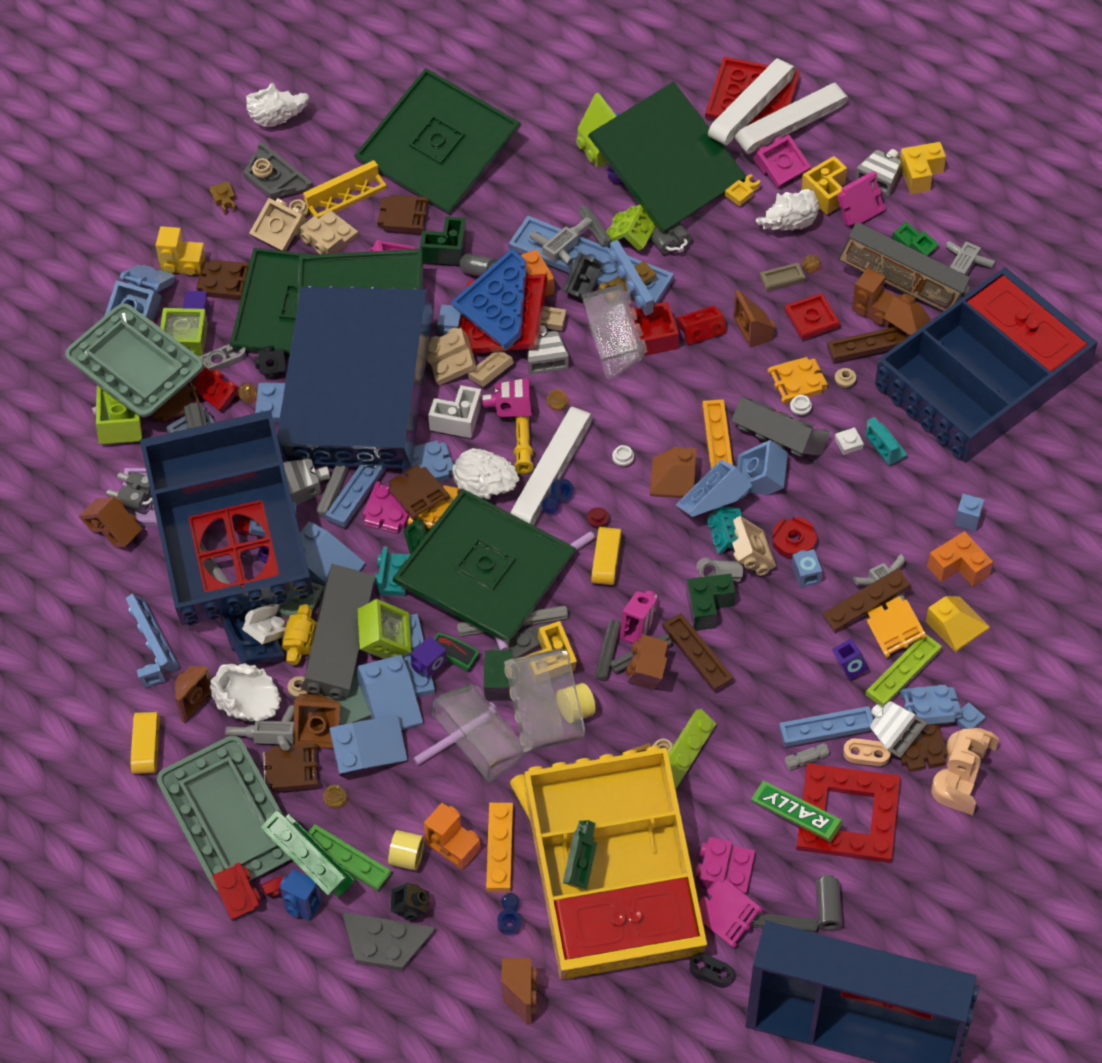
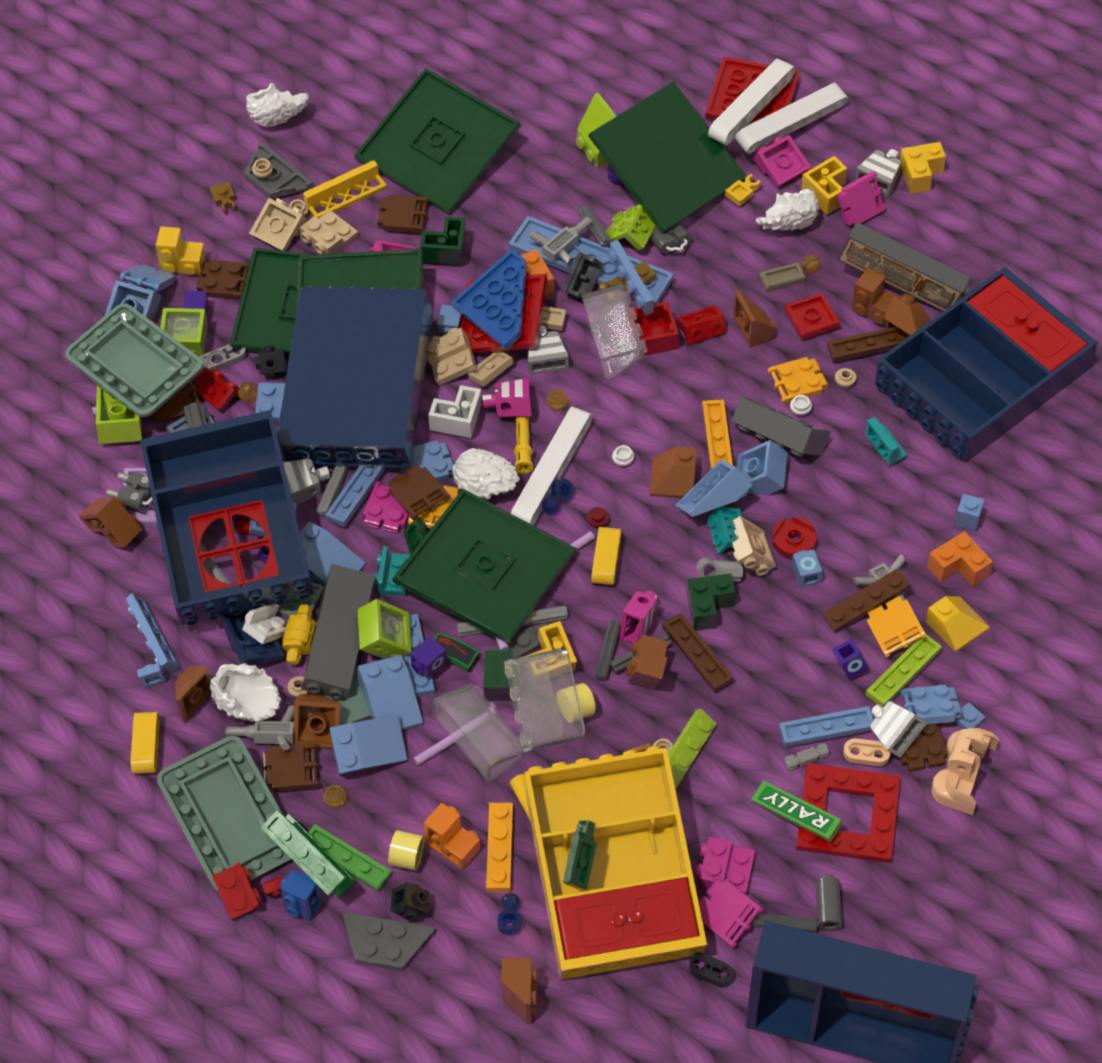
(476, 264): dark grey brick -> none
(849, 441): white plate -> none
(913, 239): green slope -> none
(967, 257): light grey piece -> none

